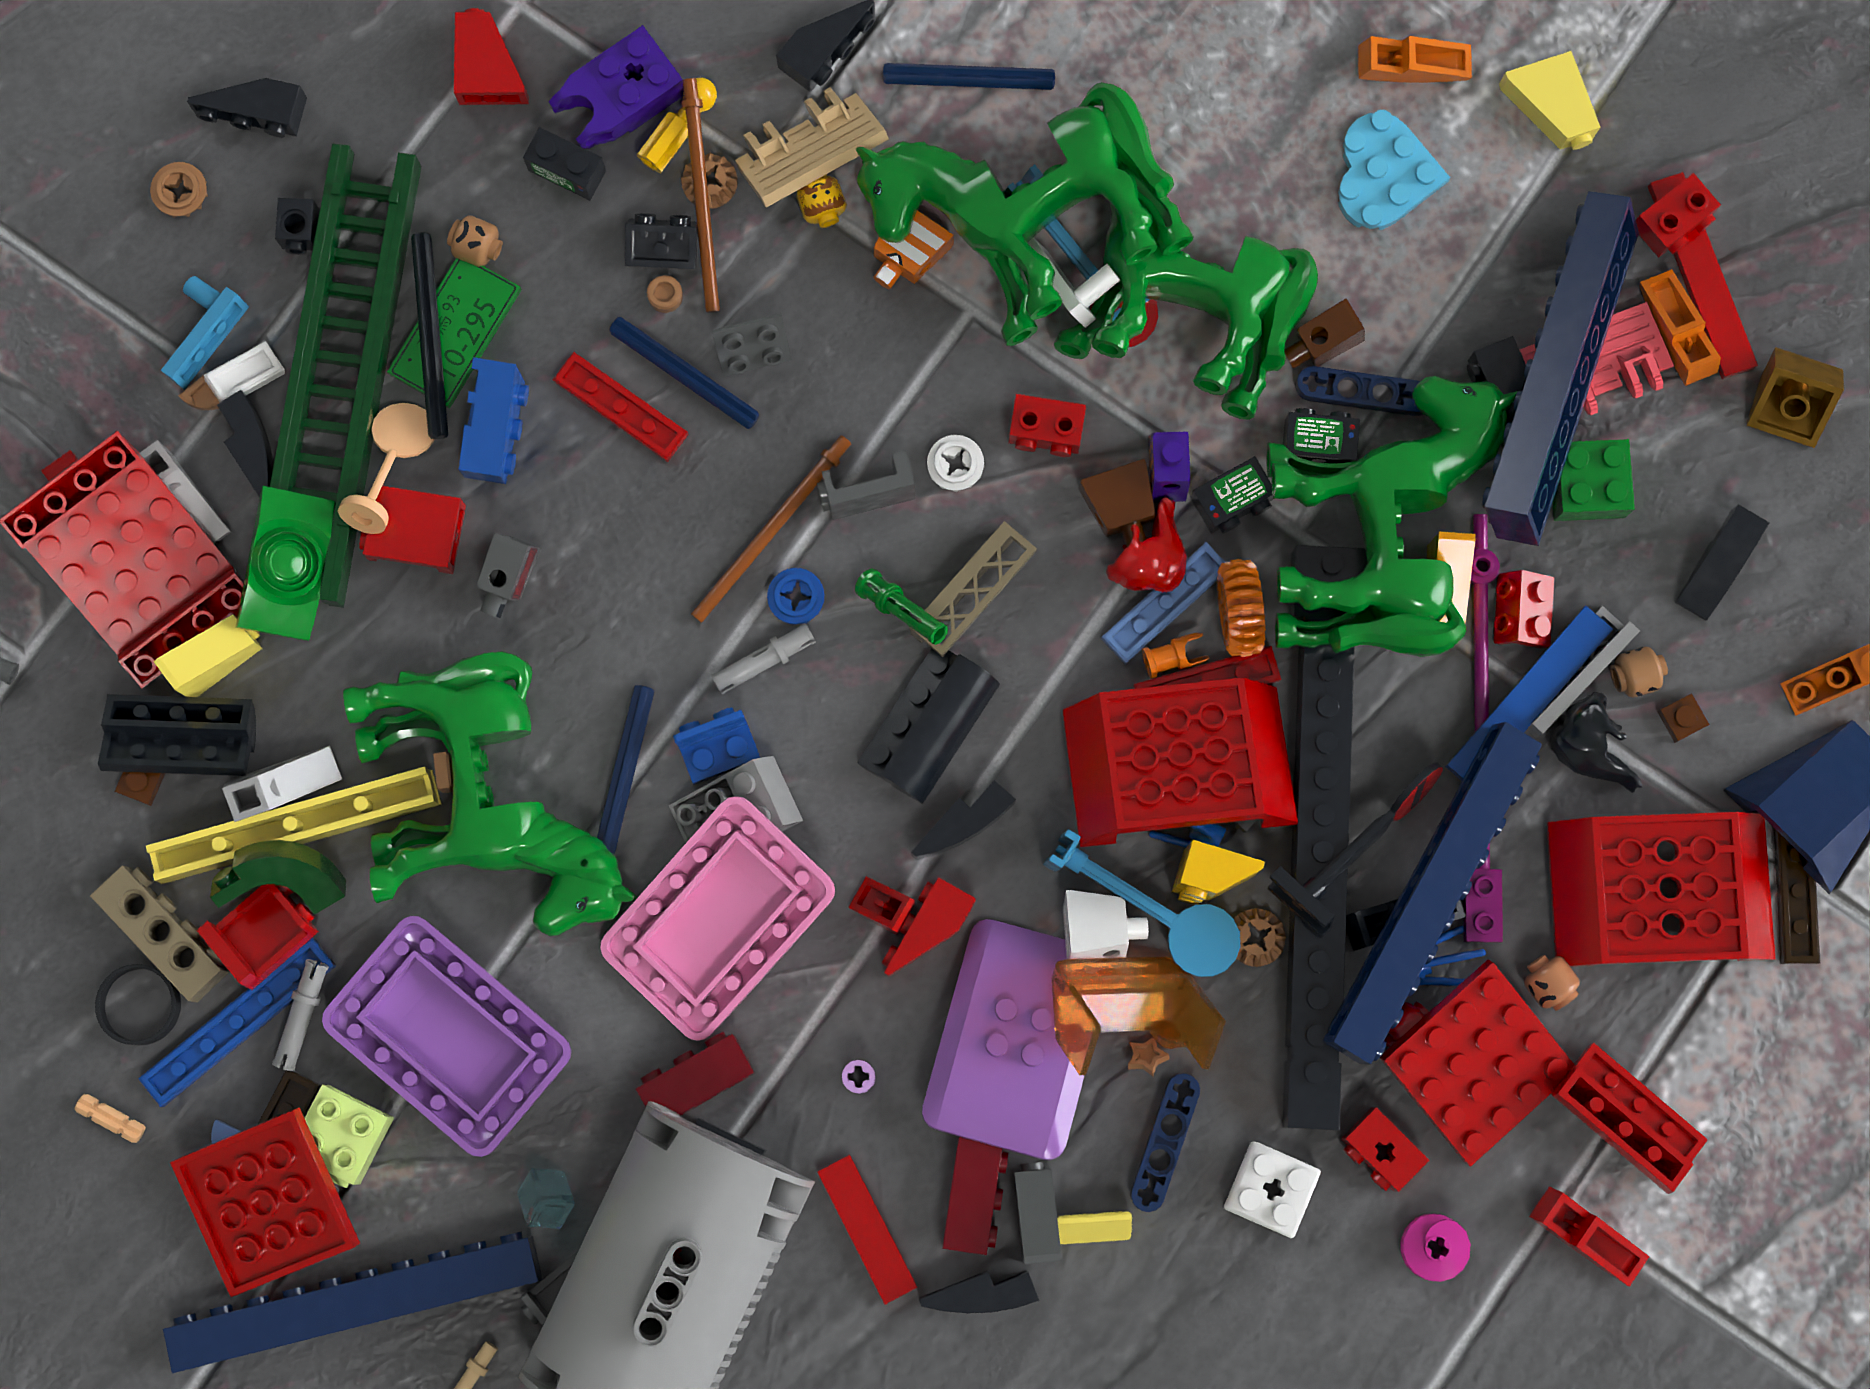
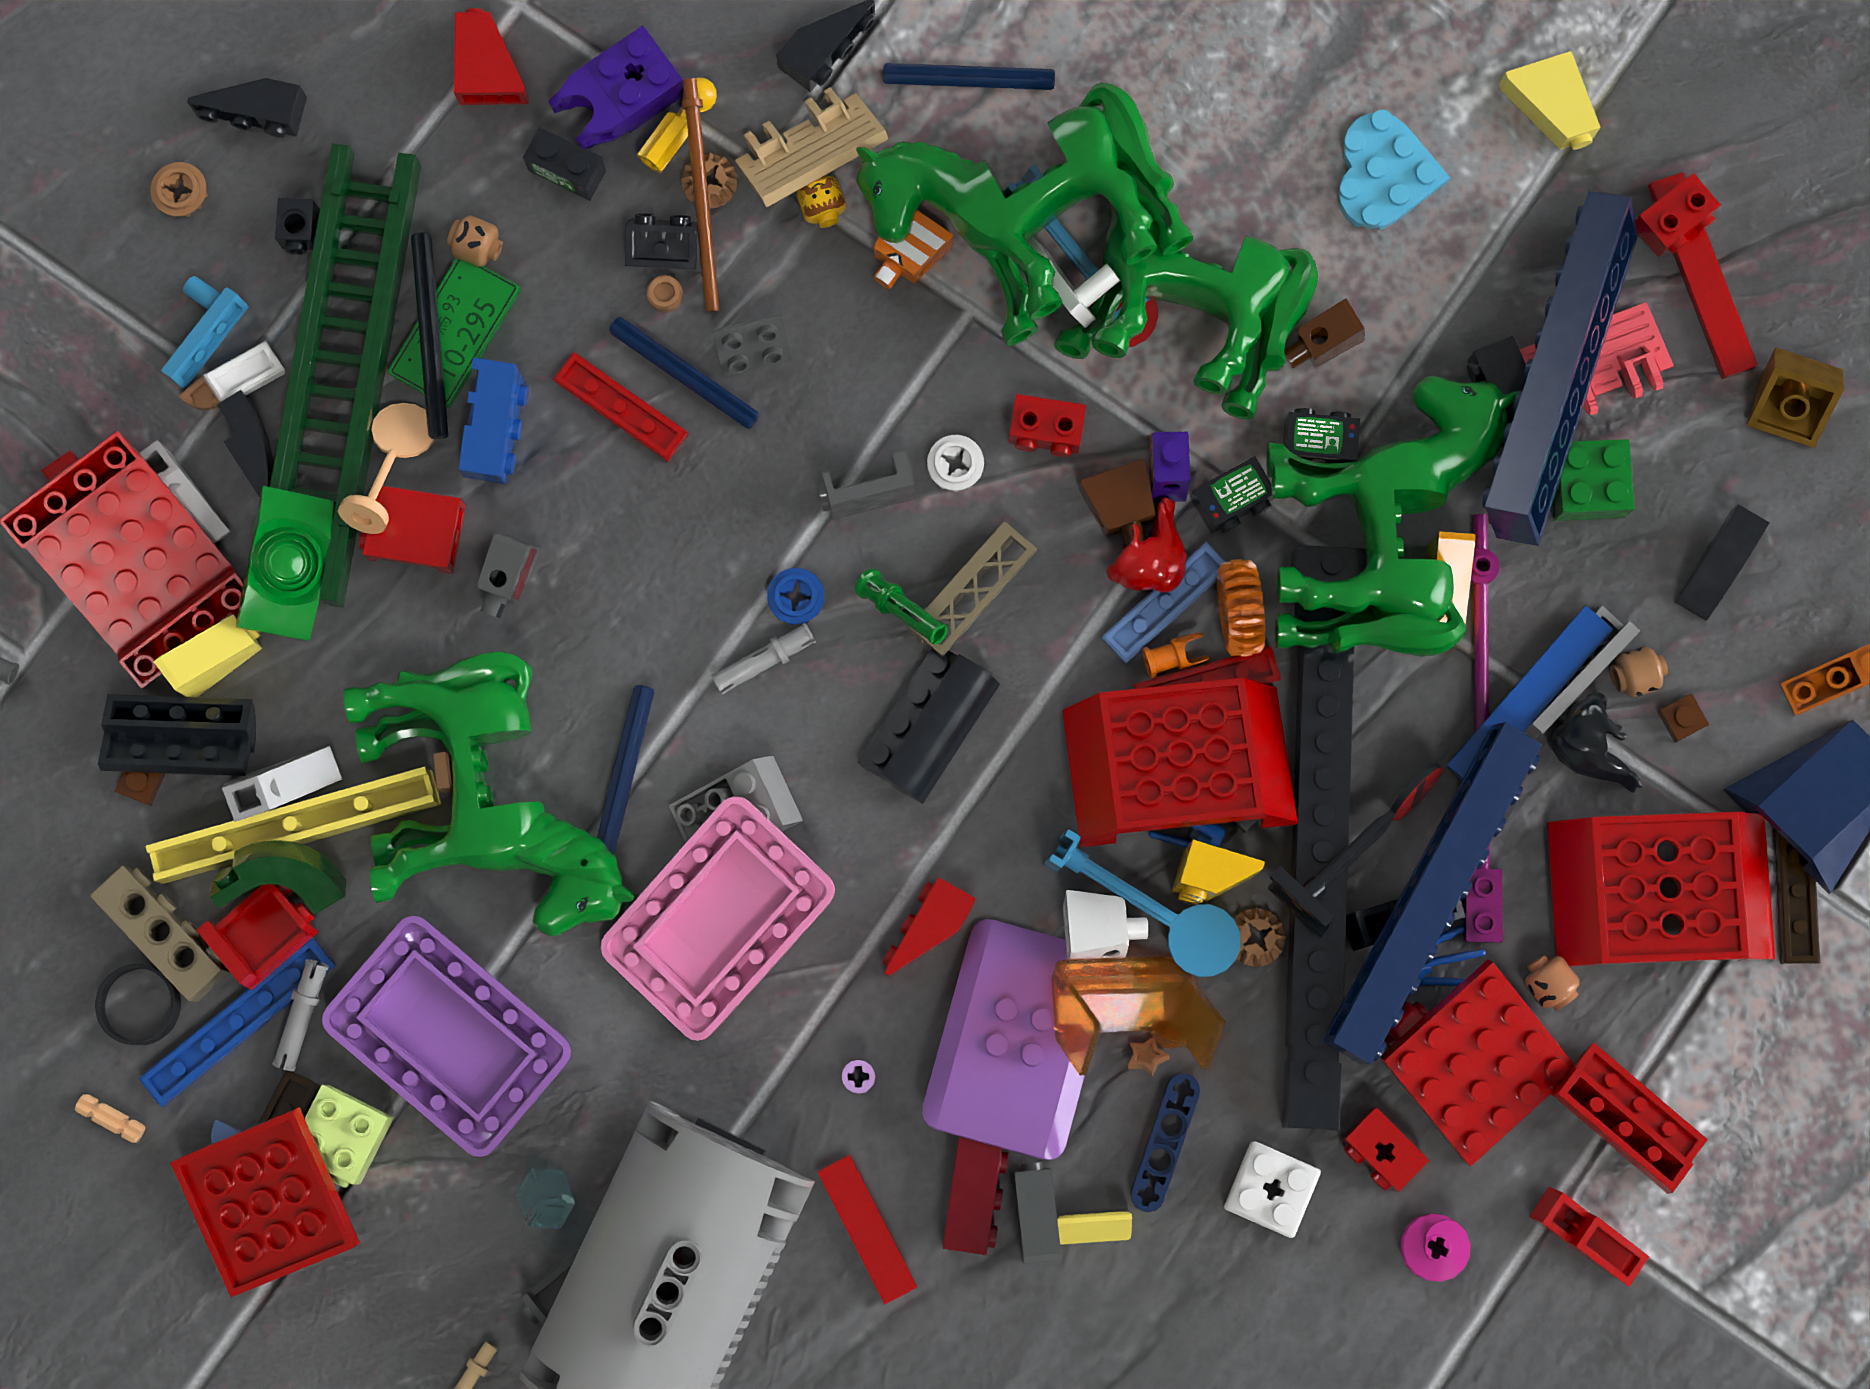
(351, 1304): dark blue brick -> none
(697, 1076): dark red brick -> none
(716, 745): blue bracket -> none
(829, 459): dark orange bar -> none
(882, 905): red slope -> none
(965, 822): black slope -> none
(980, 1295): black slope -> none
(1364, 397): dark blue beam -> none
(1414, 60): orange slope -> none
(1524, 609): red bracket -> none
(1680, 327): orange slope -> none

